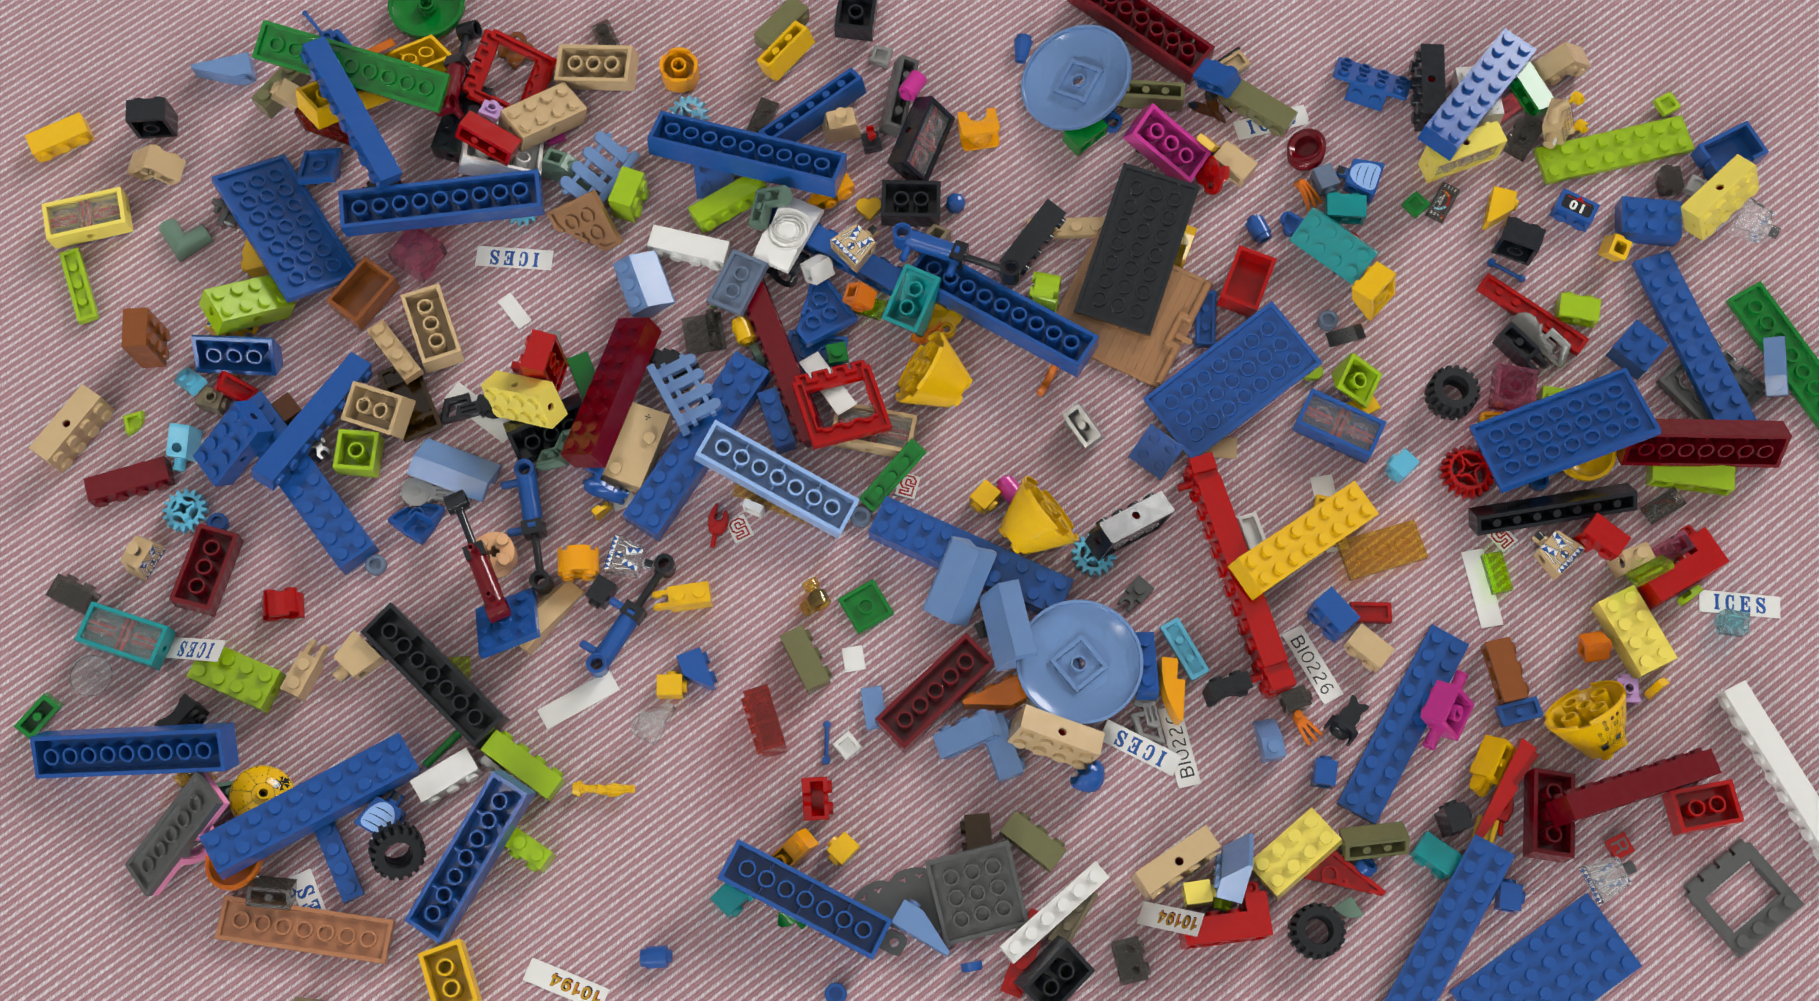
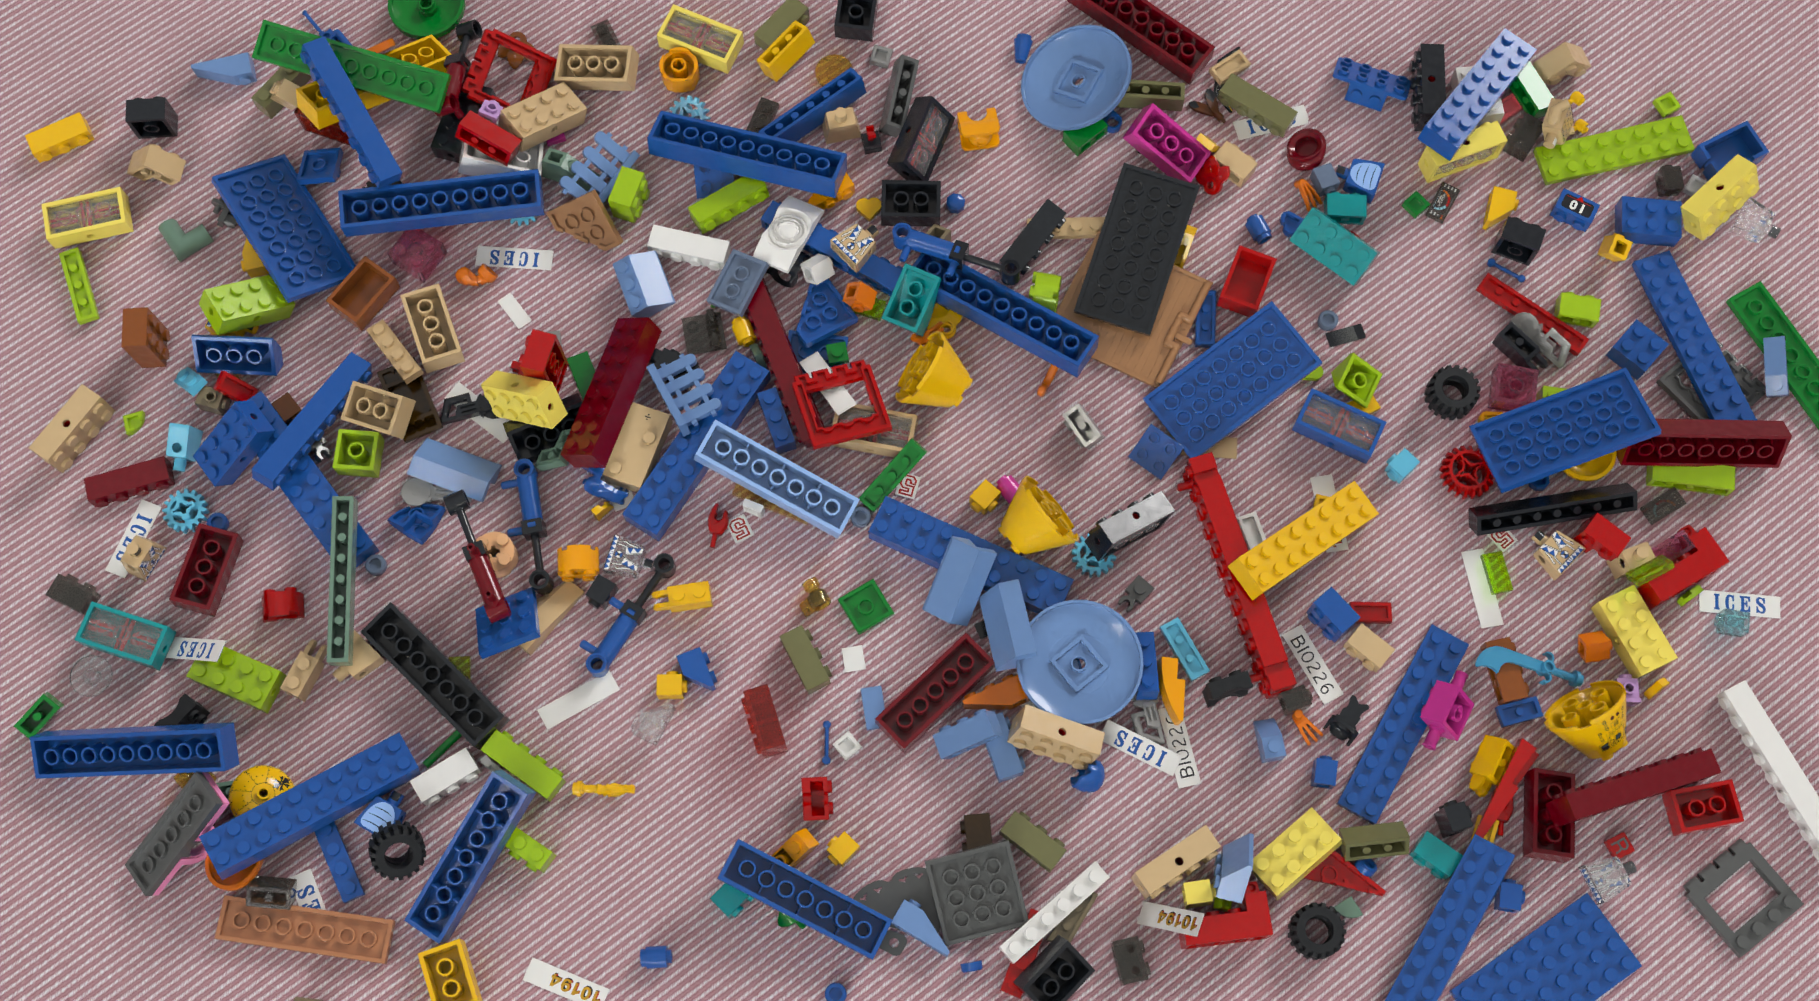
(139, 525): none -> white sticker
(342, 581): none -> sand green brick
(485, 275): none -> orange arm
(707, 39): none -> brick
(765, 201): sand green brick -> none
(831, 67): none -> clear yellow tile
(912, 85): dark pink brick -> none
(1217, 78): blue brick -> none
(1374, 289): yellow slope -> none
(1382, 550): clear yellow tile -> none
(1496, 656): none -> dark azure sword

